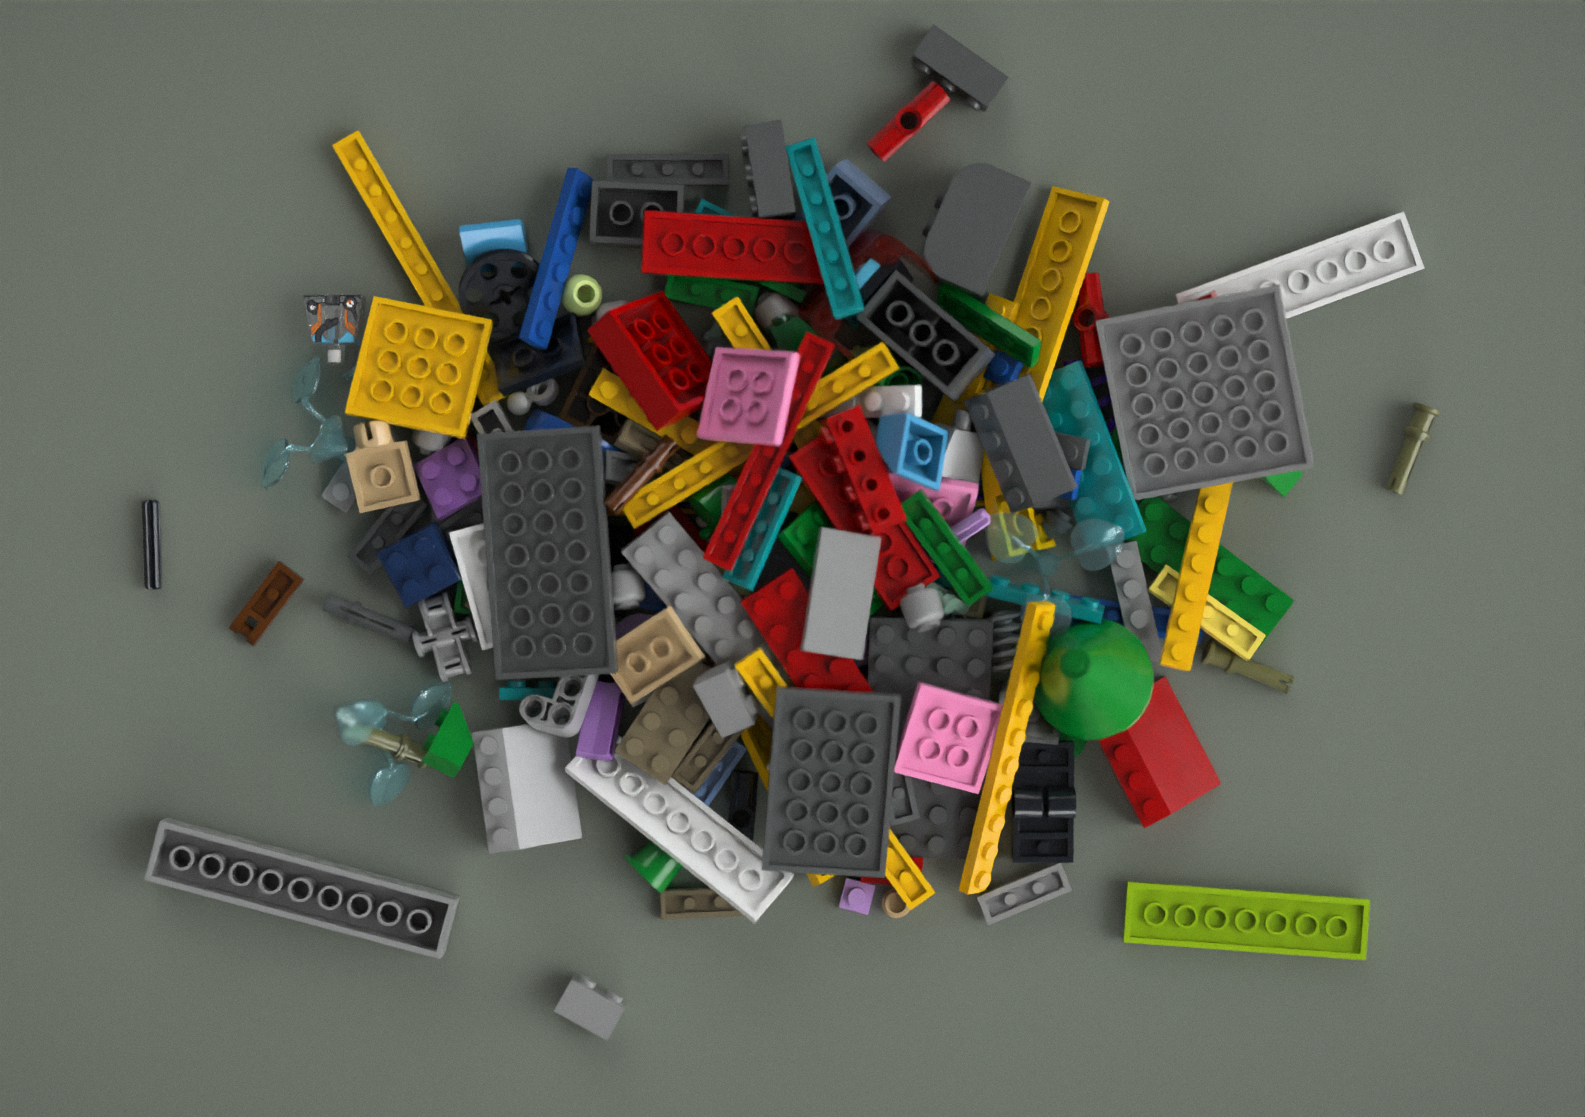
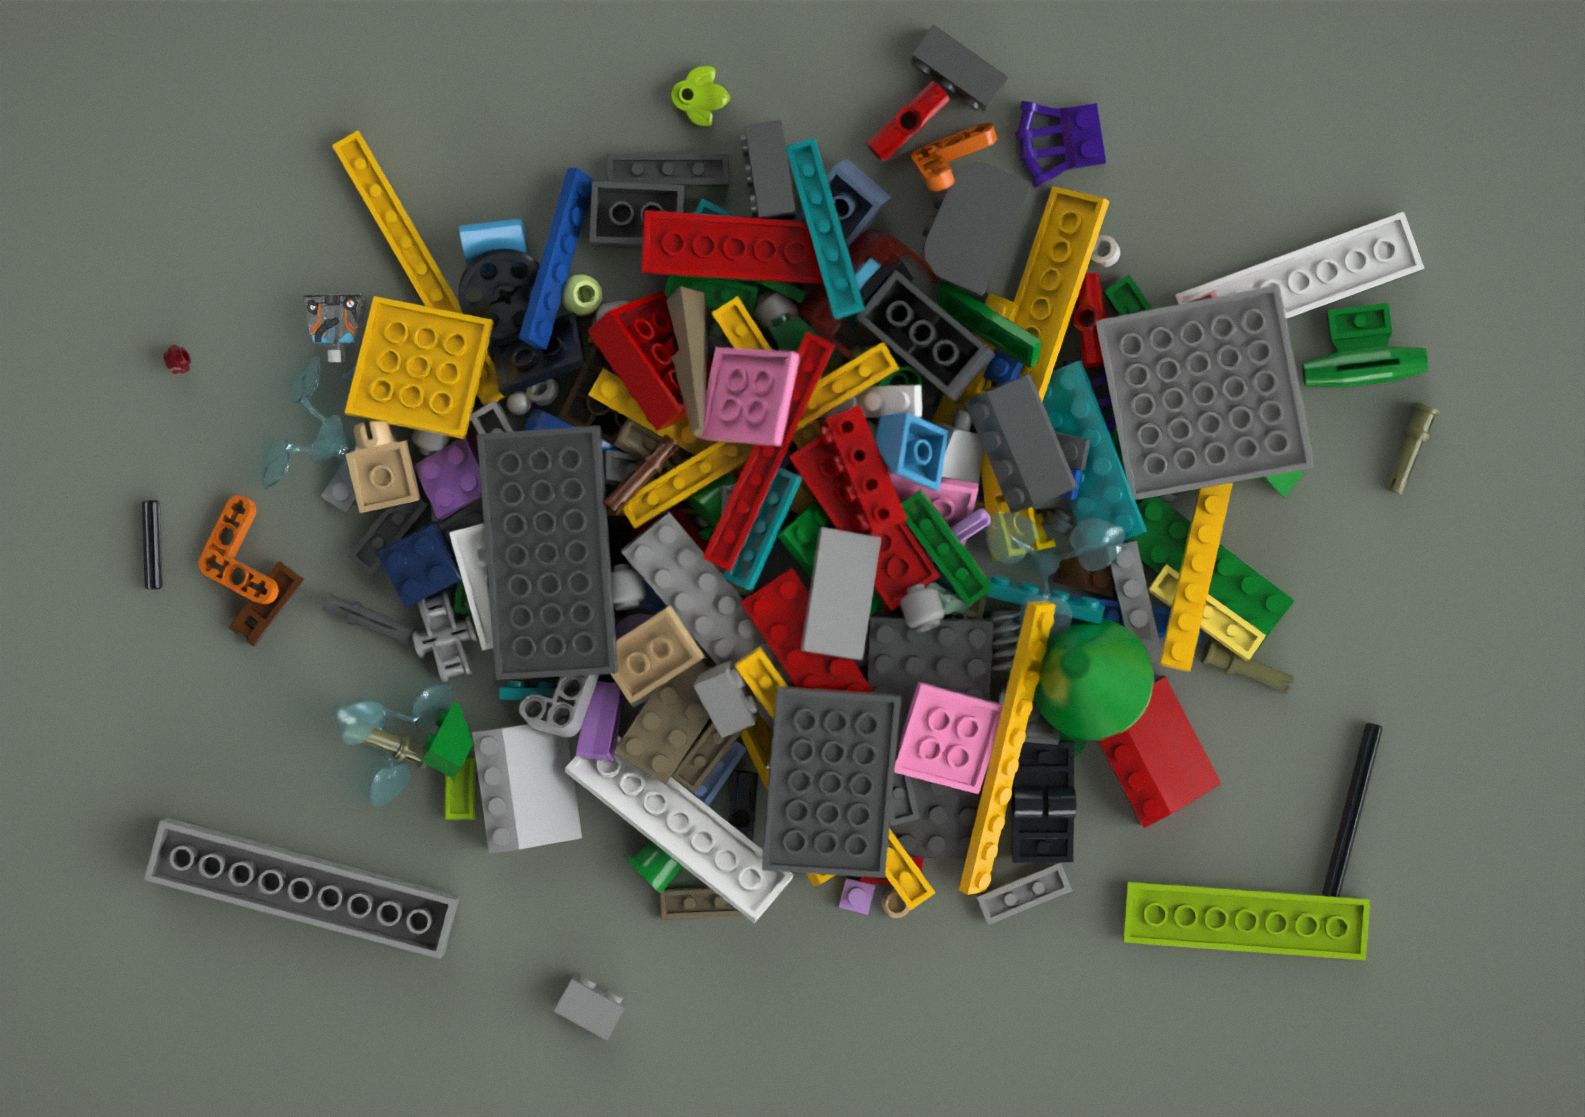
(177, 359): none -> dark red plate
(225, 554): none -> orange beam
(461, 793): none -> lime plate
(691, 327): none -> dark tan wedge
(704, 96): none -> lime plate
(933, 159): none -> orange beam
(1074, 575): none -> reddish brown slope
(1079, 136): none -> dark purple plate
(1105, 244): none -> white plate
(1126, 297): none -> green plate
(1352, 810): none -> black axle
(1363, 351): none -> green plate

